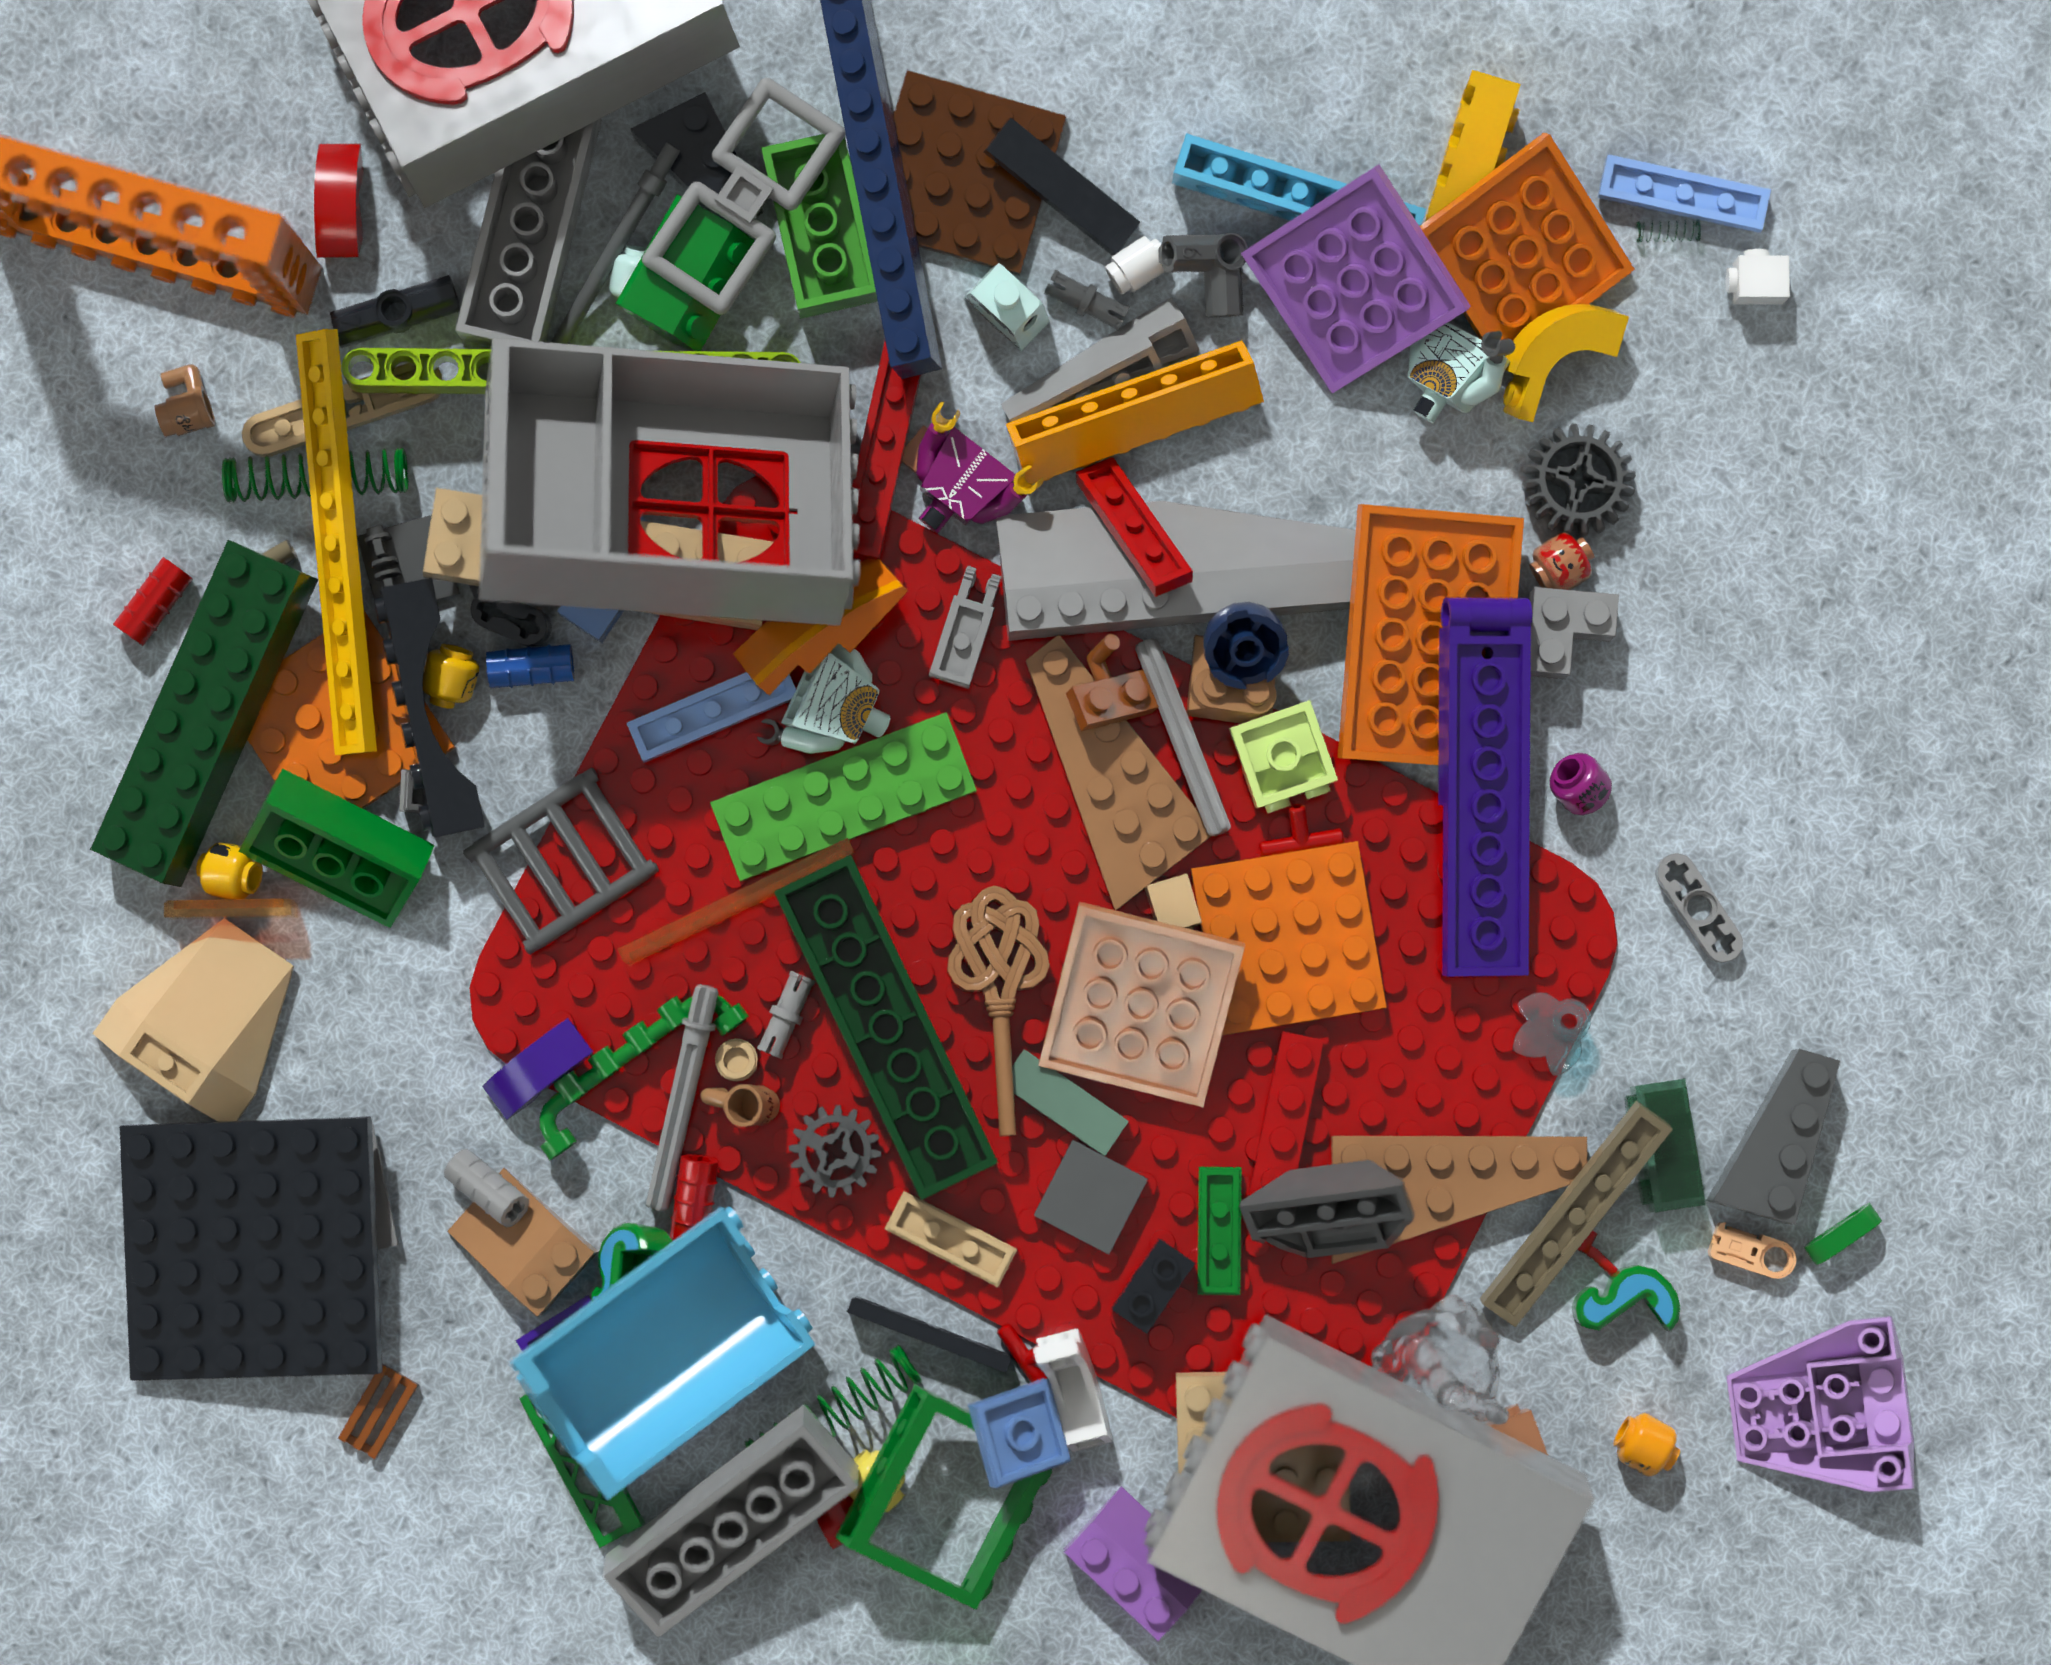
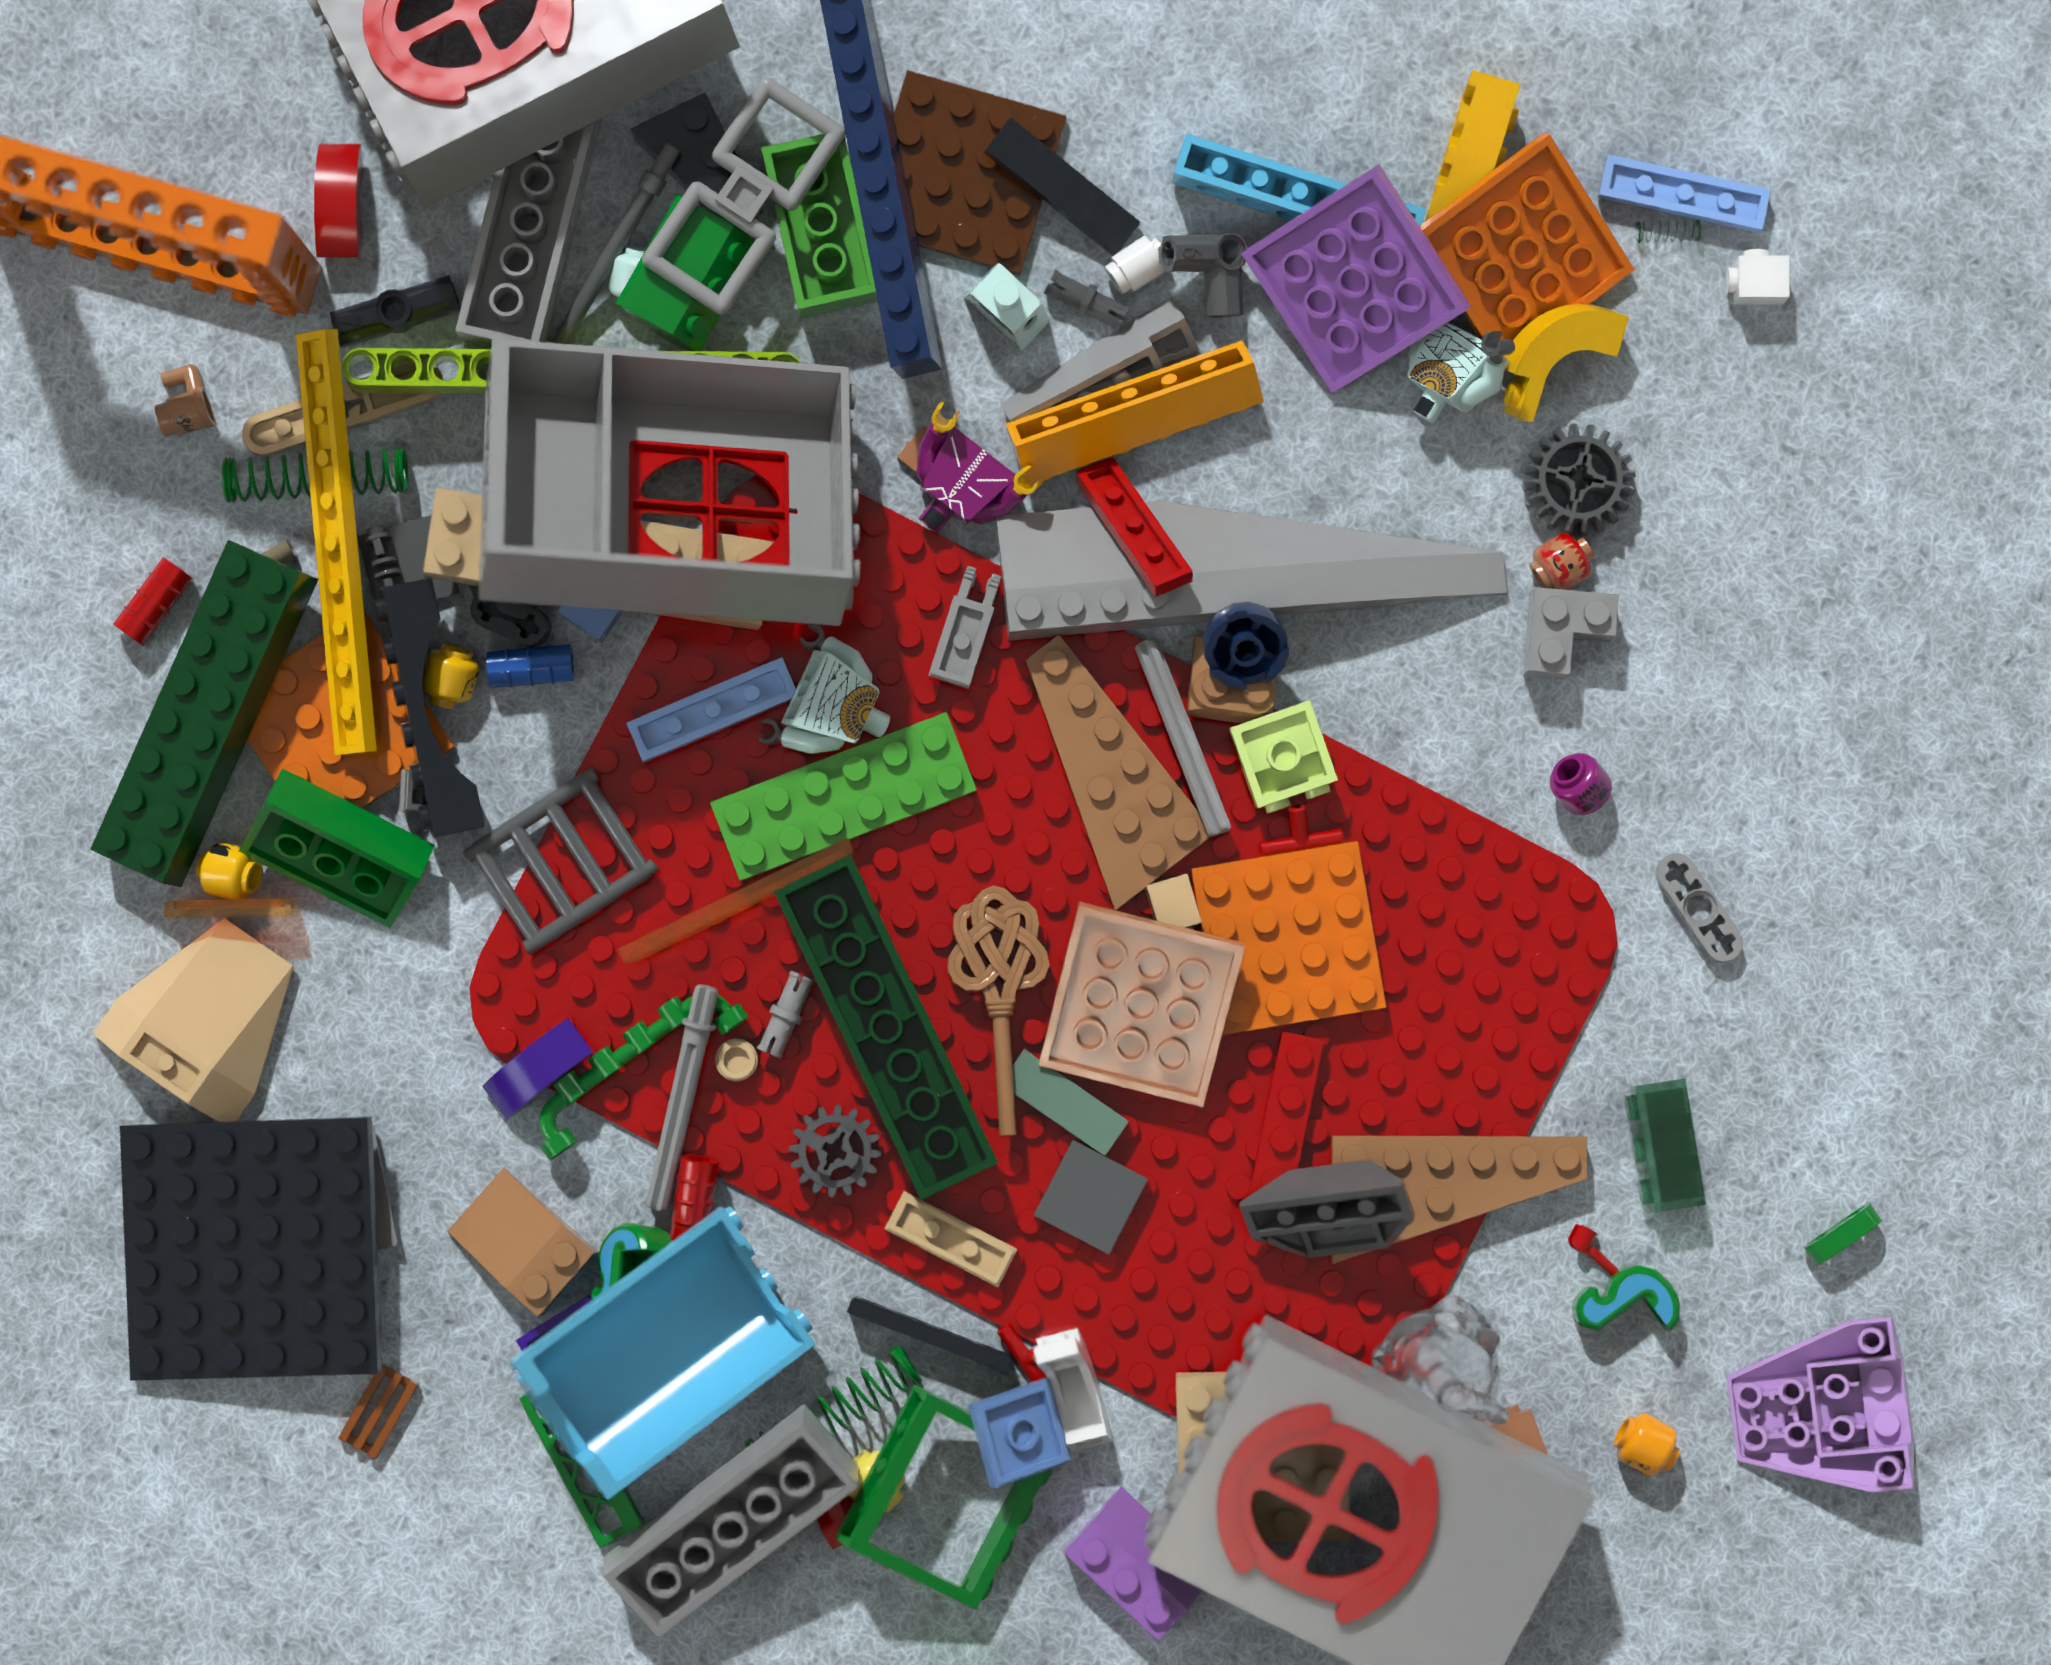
(486, 1188): light grey axle -> none
(744, 1104): medium nougat piece -> none
(783, 645): orange slope -> none
(882, 455): red plate -> none
(1109, 697): dark orange plate -> none
(1152, 1285): black brick -> none
(1219, 1231): green tile -> none
(1399, 579): orange plate -> none
(1485, 784): dark purple hinge -> none
(1547, 1035): clear light blue plate -> none
(1576, 1213): dark tan plate -> none
(1747, 1252): light nougat piece -> none
(1779, 1145): dark grey wedge -> none

